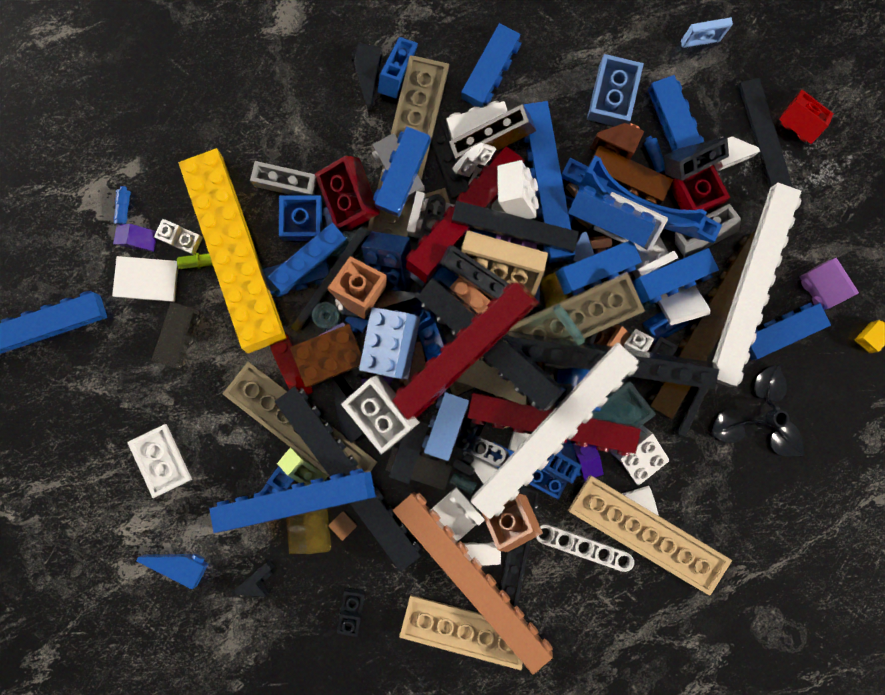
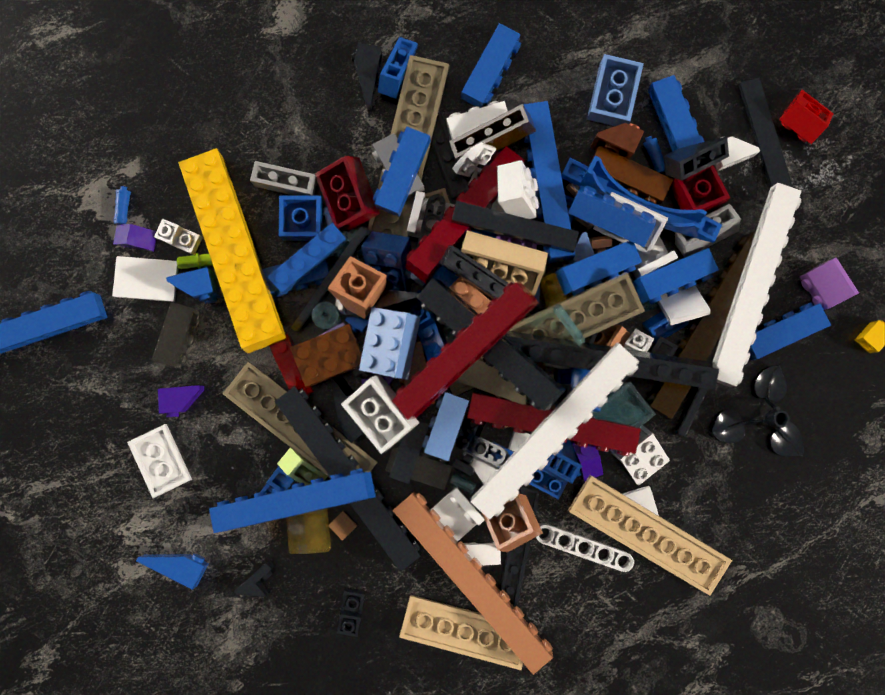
(177, 399): none -> dark purple slope
(199, 284): none -> blue slope
(706, 32): light blue tile -> none

